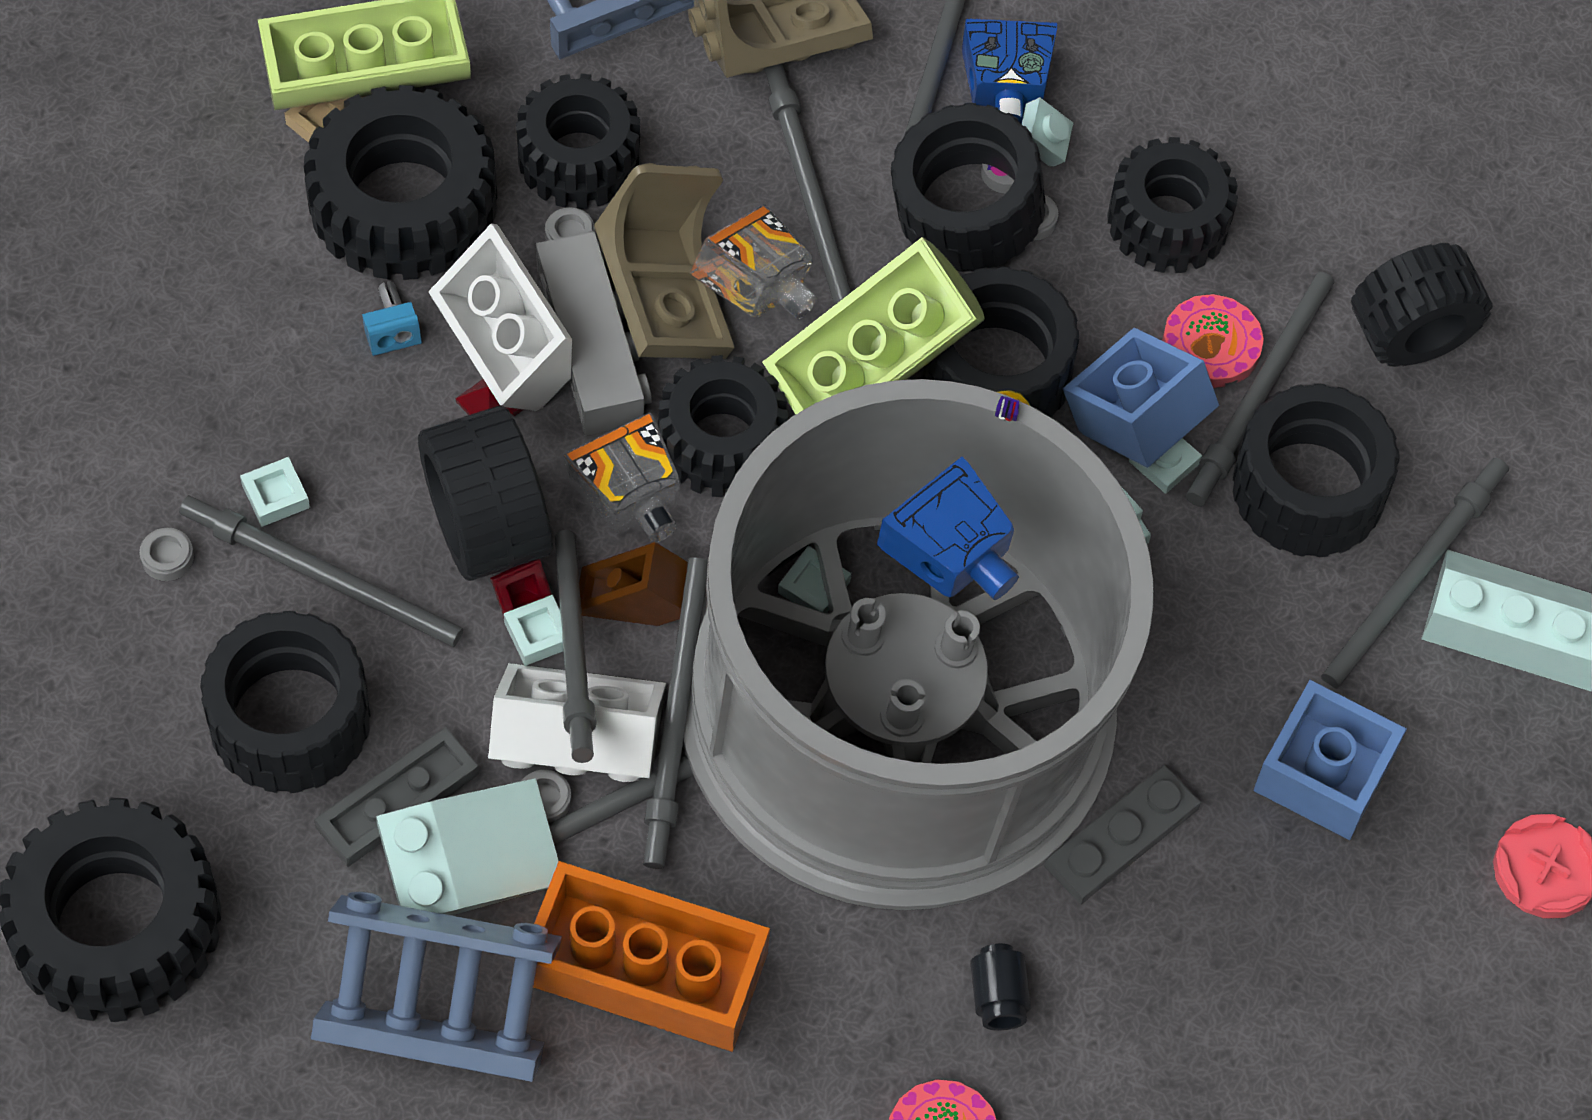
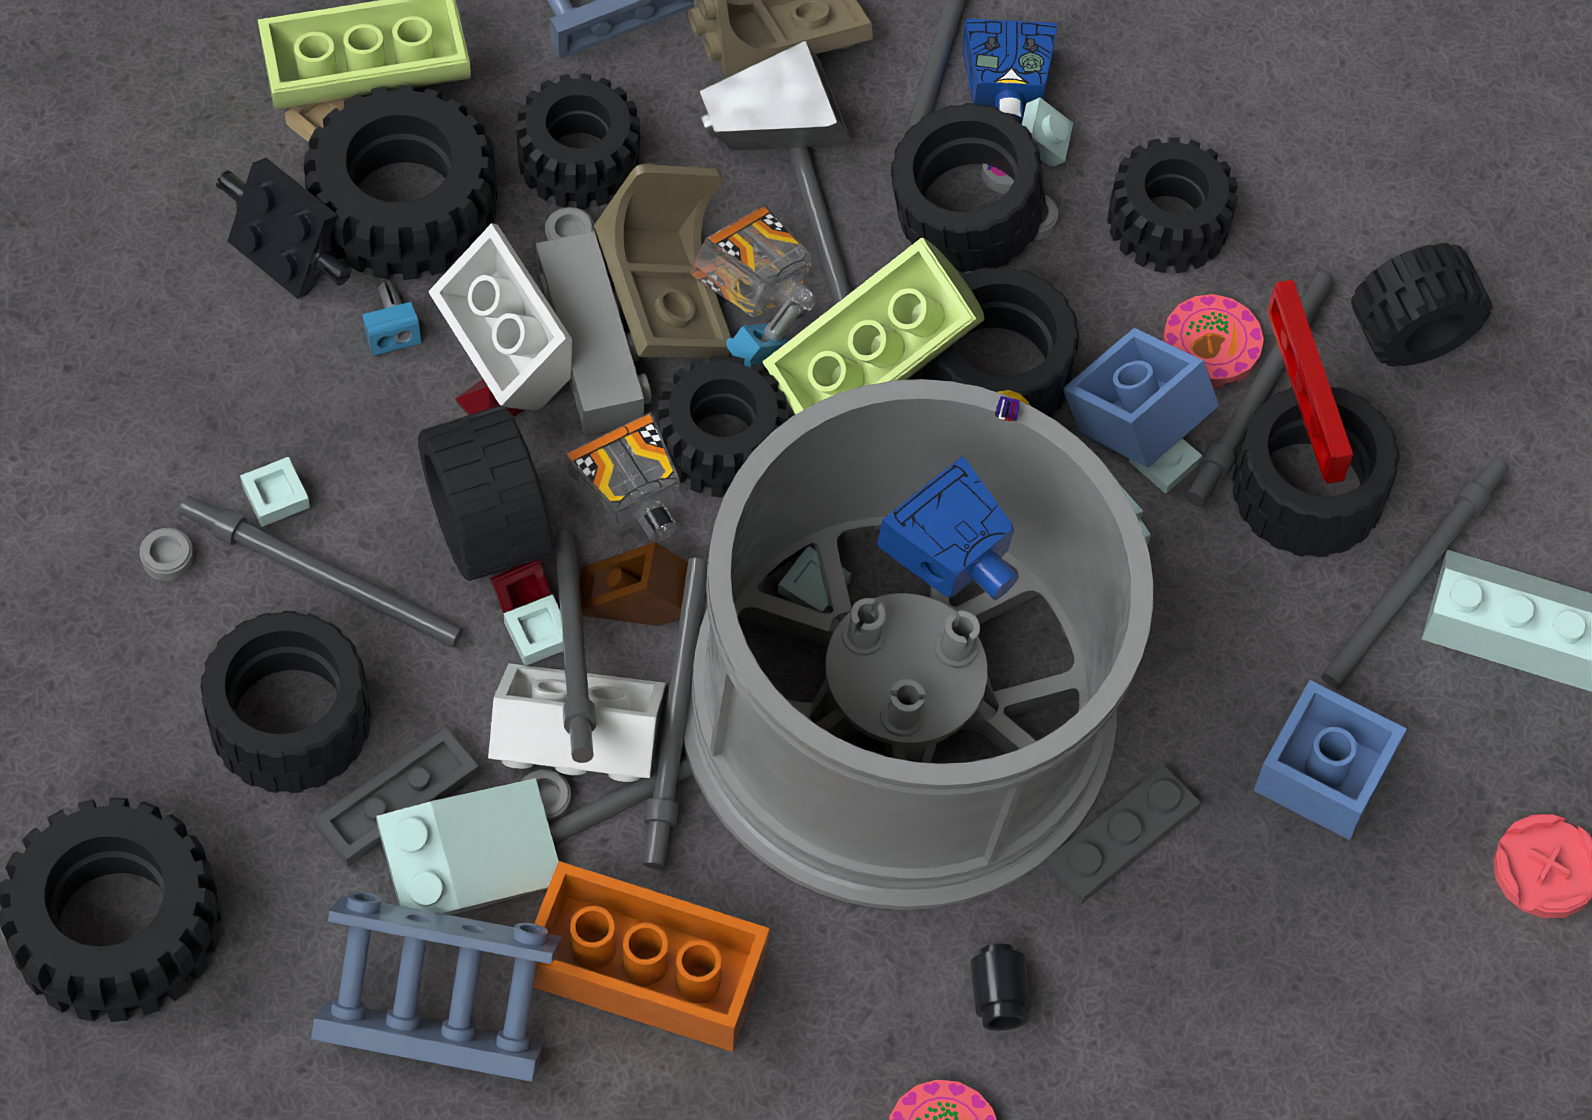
(282, 228): none -> black plate
(762, 340): none -> dark azure piece
(776, 105): none -> slope
(1309, 382): none -> red tile

